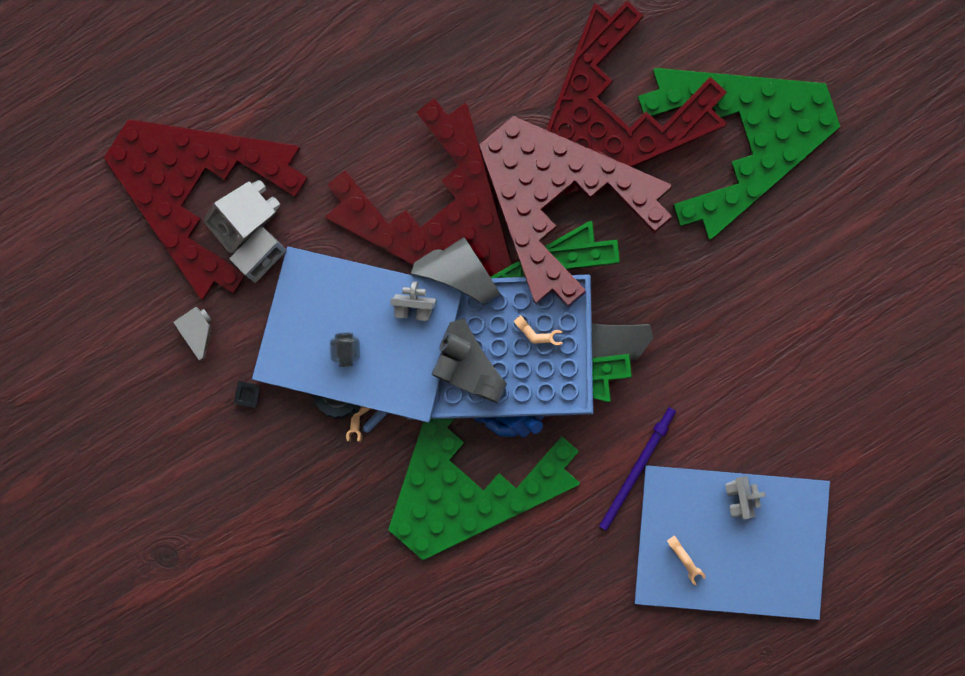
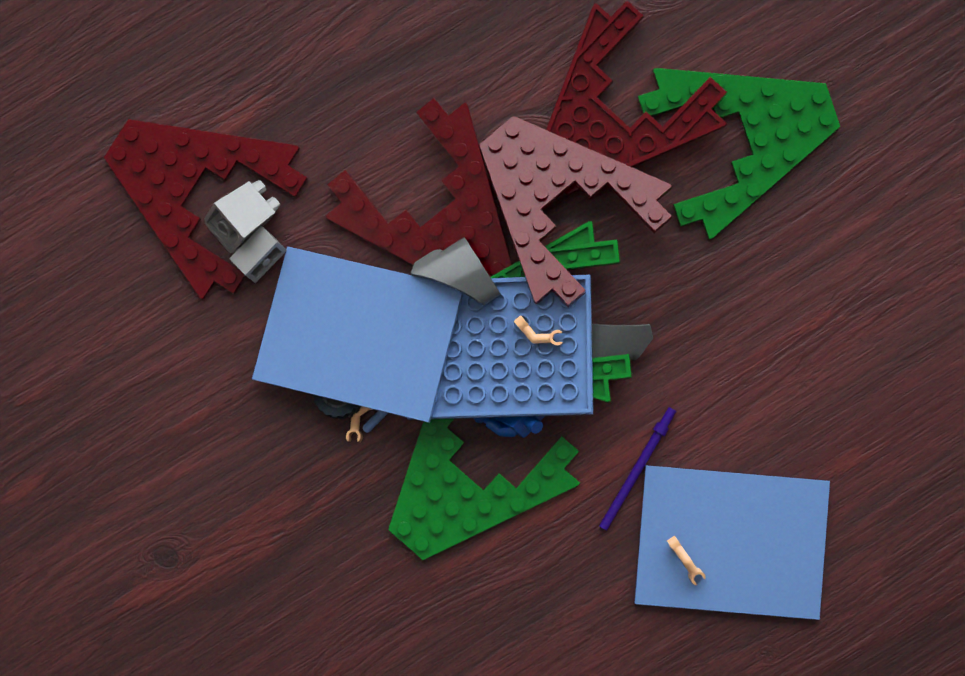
(195, 330): light grey slope -> none
(247, 394): black plate -> none
(345, 349): clear smoke head -> none
(403, 302): light grey hips -> none
(466, 365): dark grey panel -> none
(745, 507): light grey hips -> none

